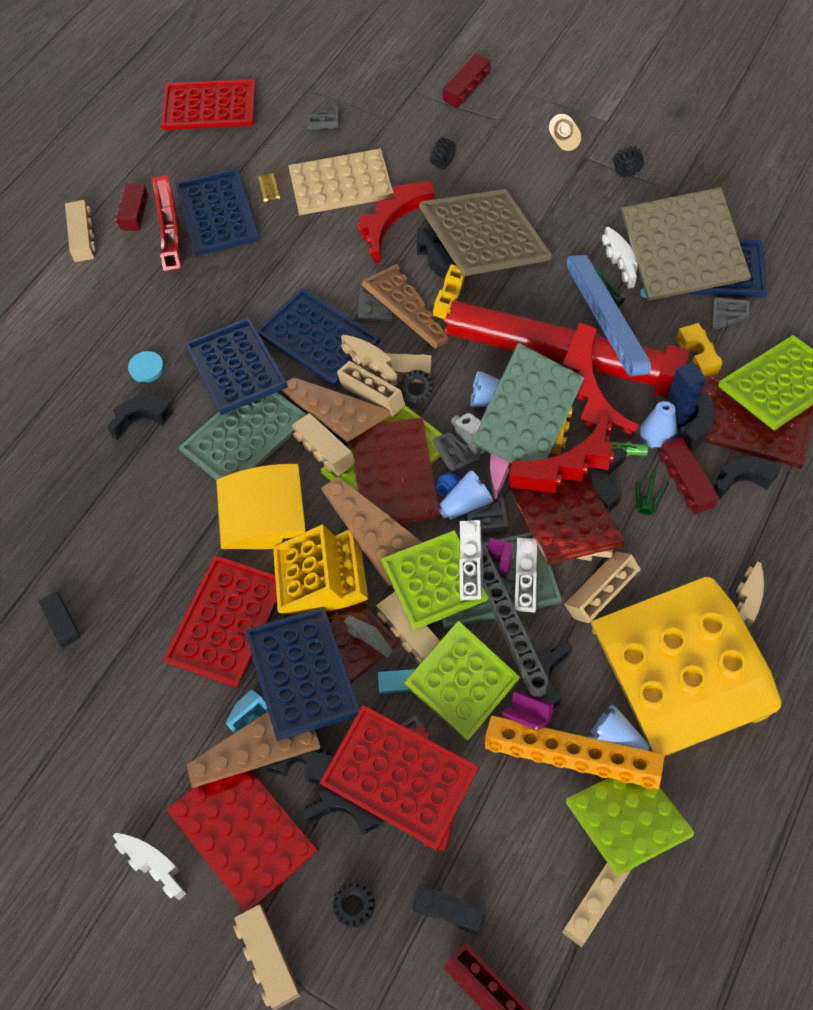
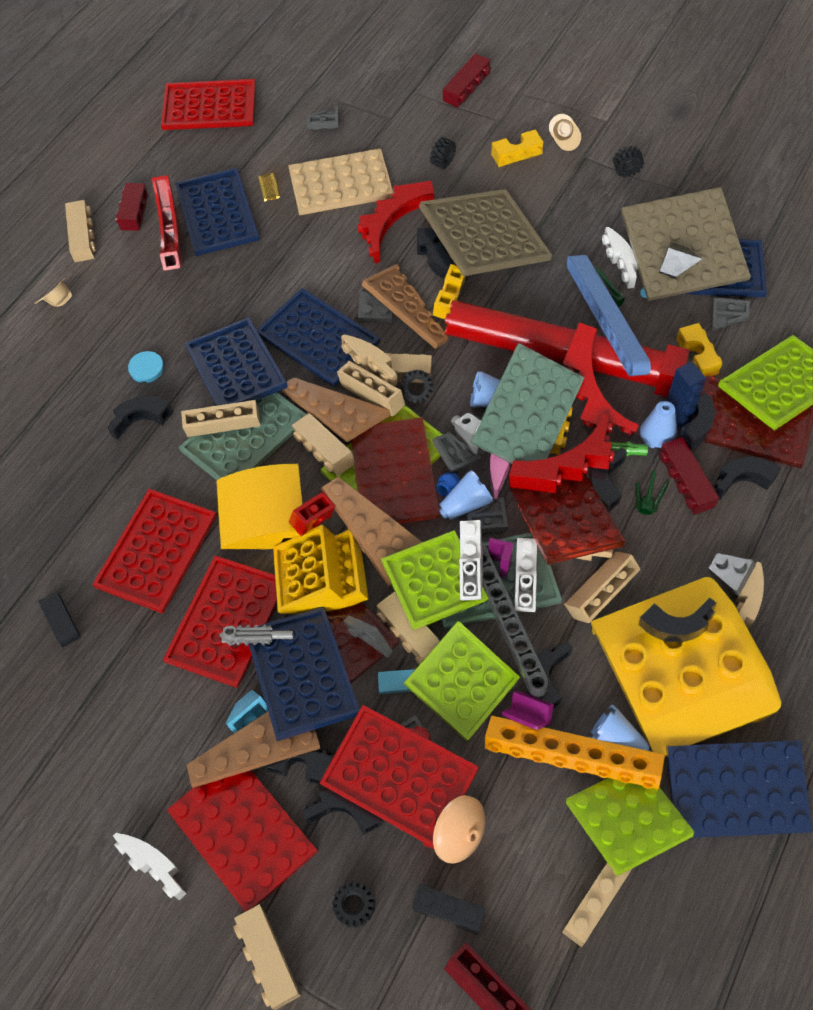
(58, 295): none -> tan piece
(155, 551): none -> red plate
(220, 418): none -> tan brick
(252, 635): none -> light grey piece
(311, 513): none -> red brick
(459, 829): none -> light nougat dish
(507, 153): none -> yellow arch
(677, 629): none -> black arch
(678, 260): none -> slope
(732, 571): none -> wing
(740, 788): none -> dark blue plate

